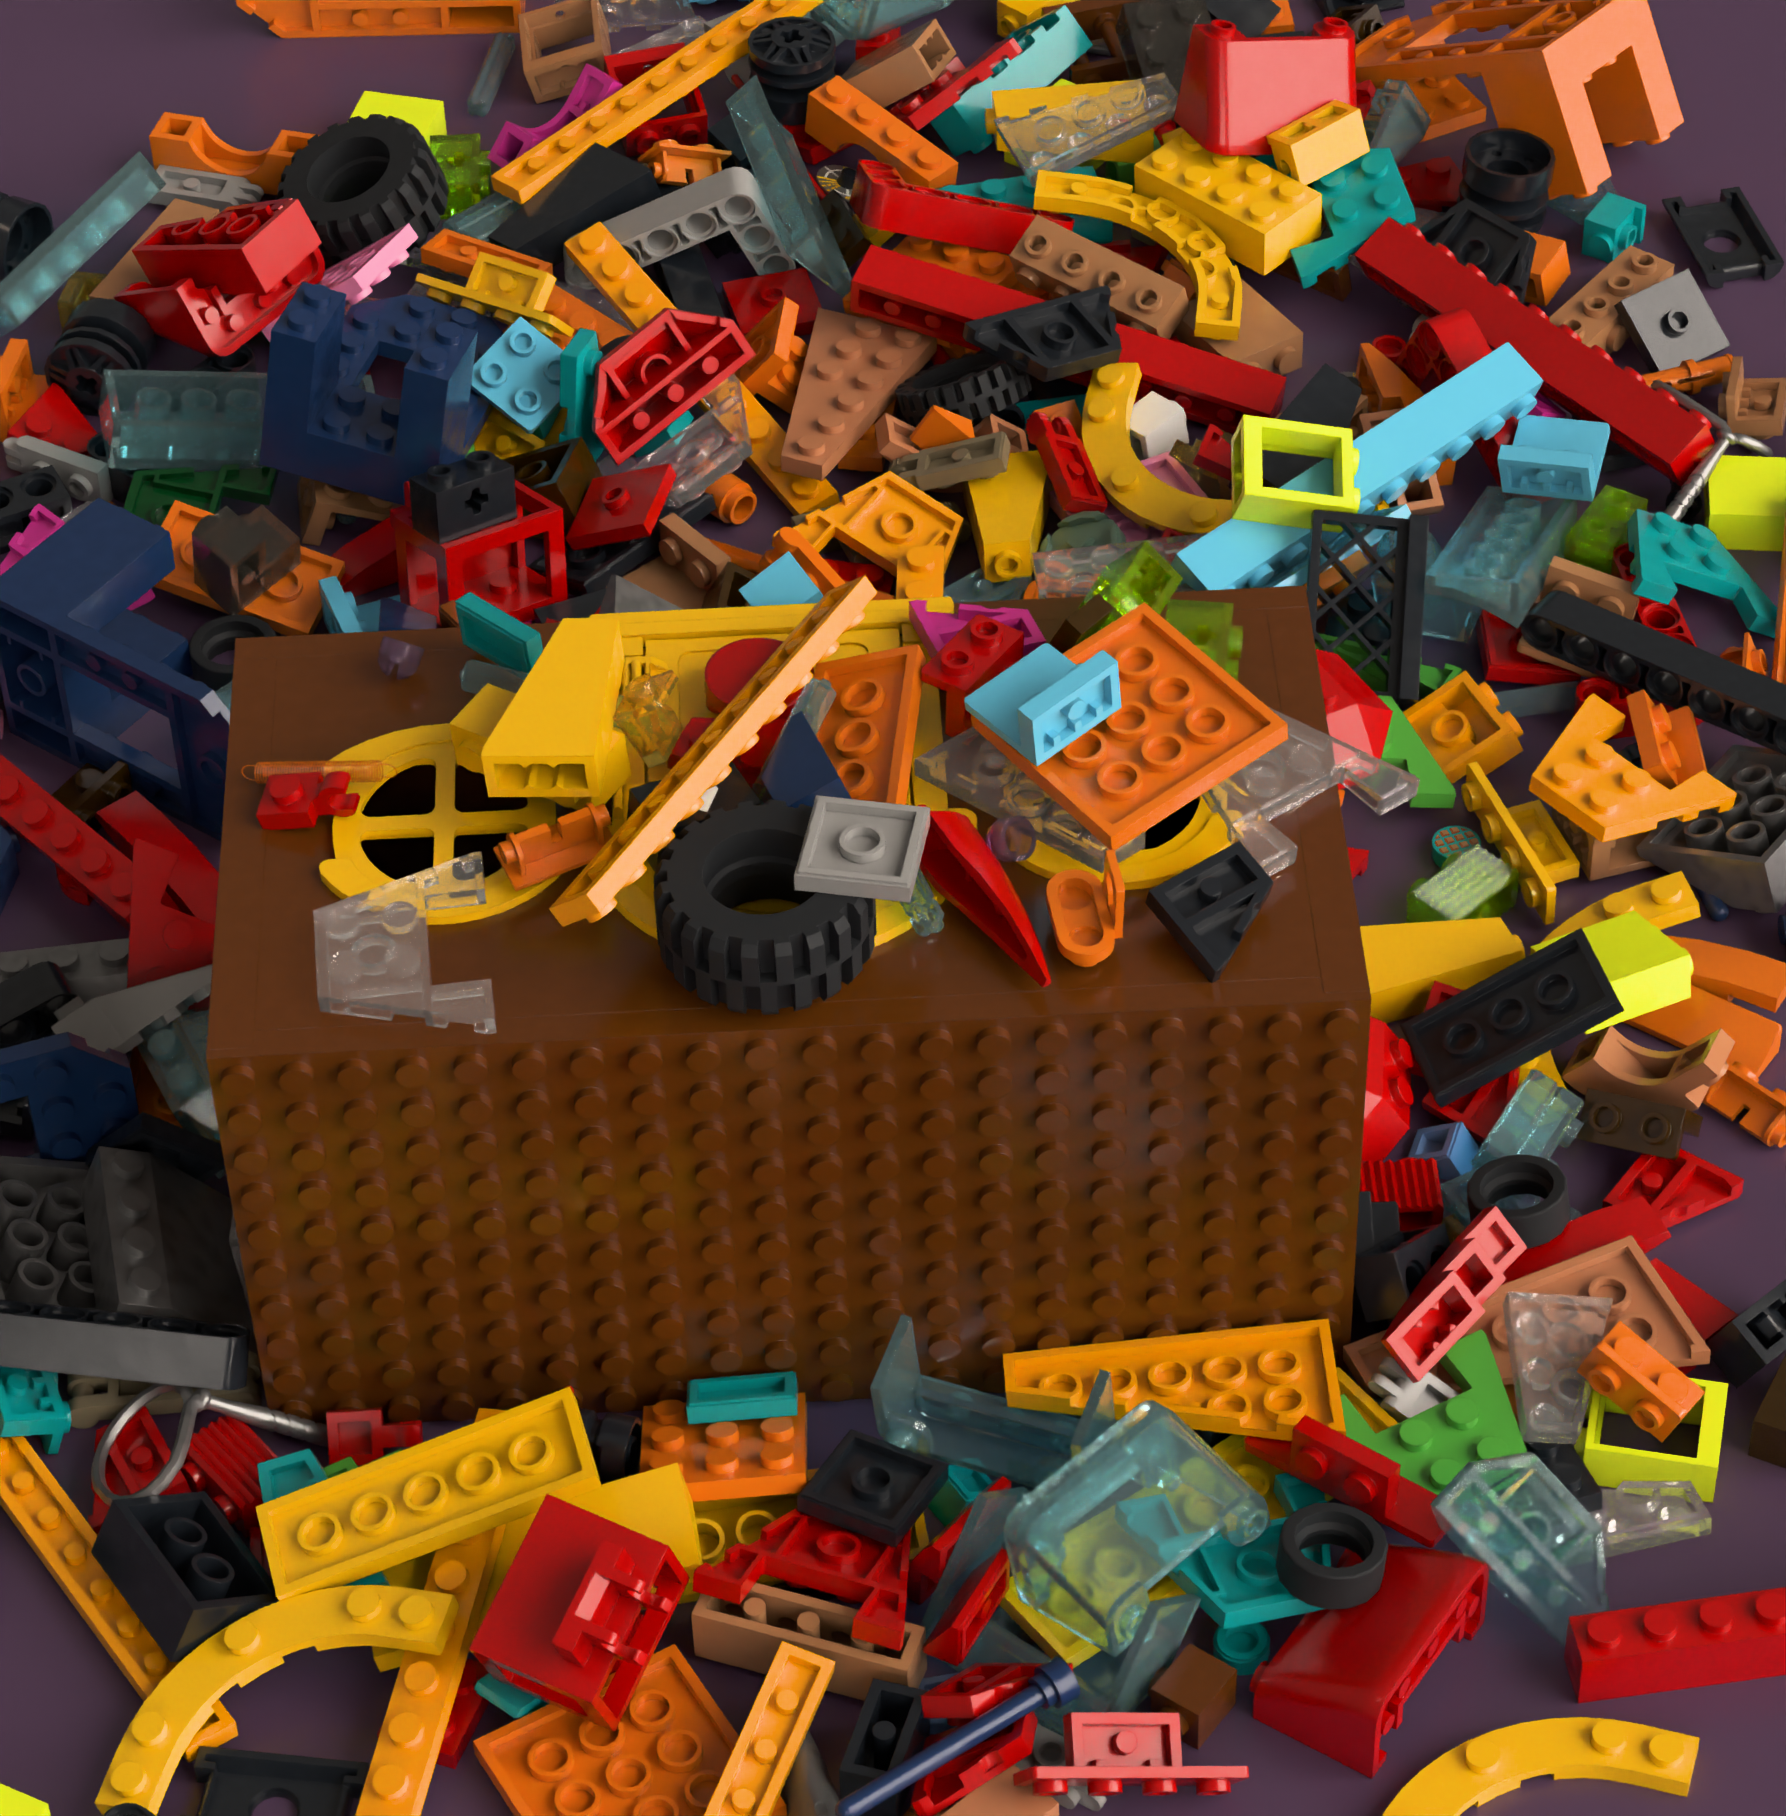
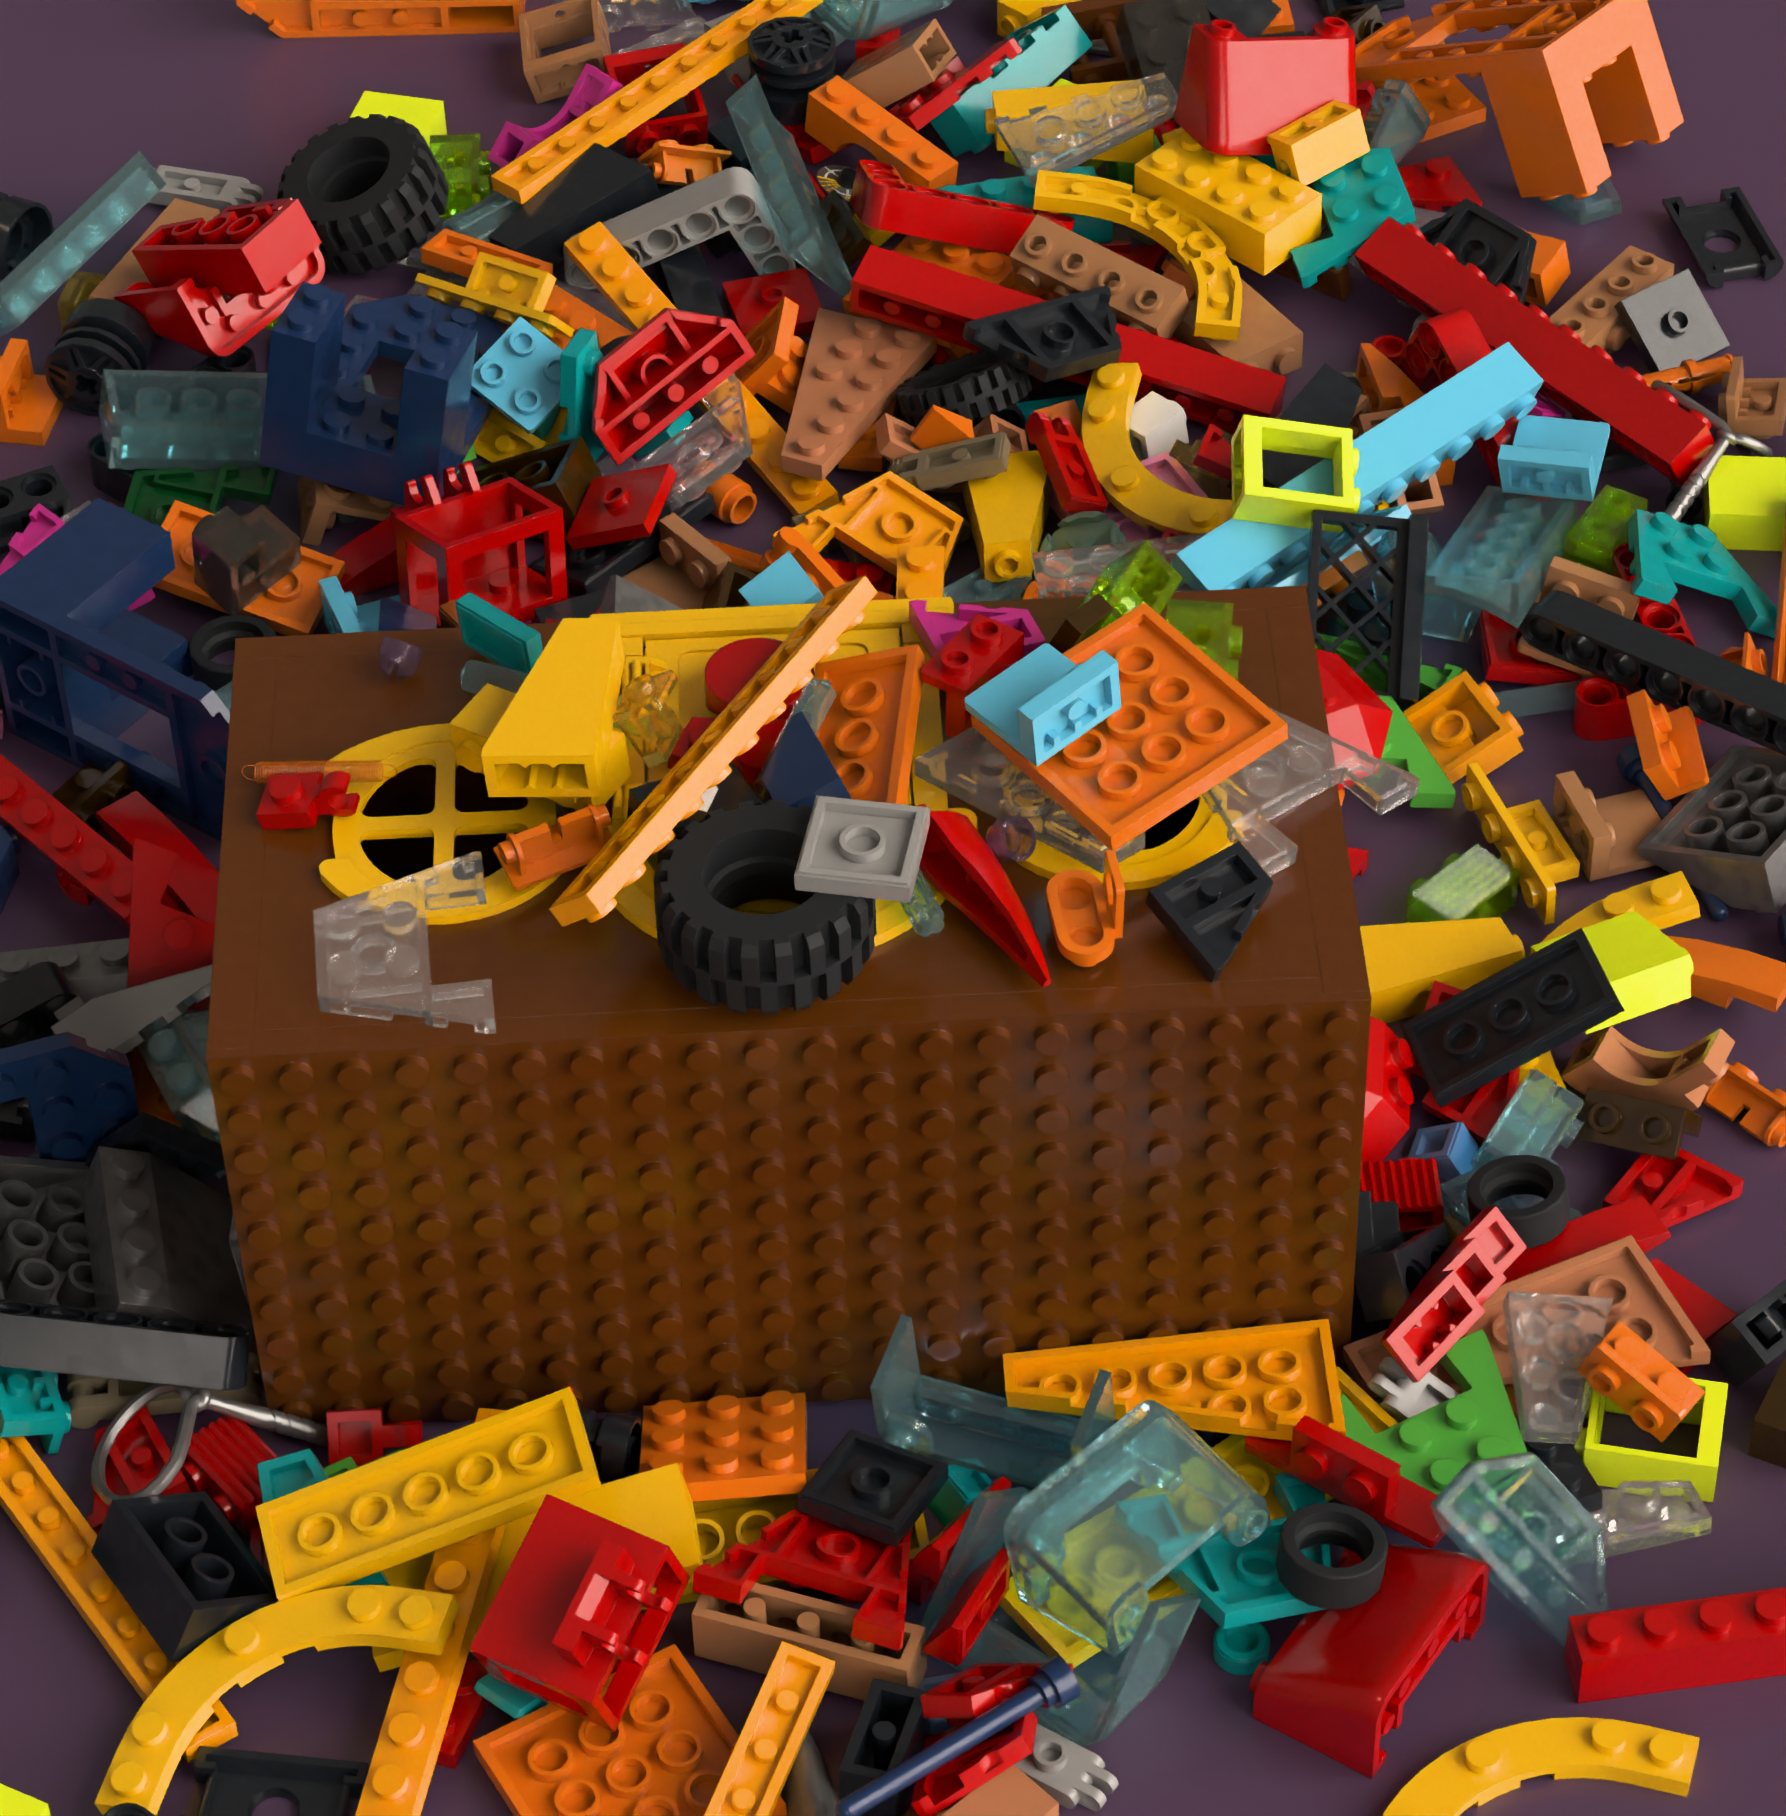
(56, 421): red wing -> none
(81, 475): light grey hinge -> none
(191, 144): orange arch -> none
(365, 268): bright pink plate -> none
(462, 497): black brick -> none
(491, 74): clear light blue axle -> none
(742, 1397): teal tile -> none
(1126, 1750): bracket -> none
(1198, 1690): reddish brown brick -> none
(1452, 840): tile -> none
(1508, 175): black wheel -> none
(1607, 791): light orange wing -> none
(1613, 227): teal brick -> none
(1694, 1018): orange slope -> none

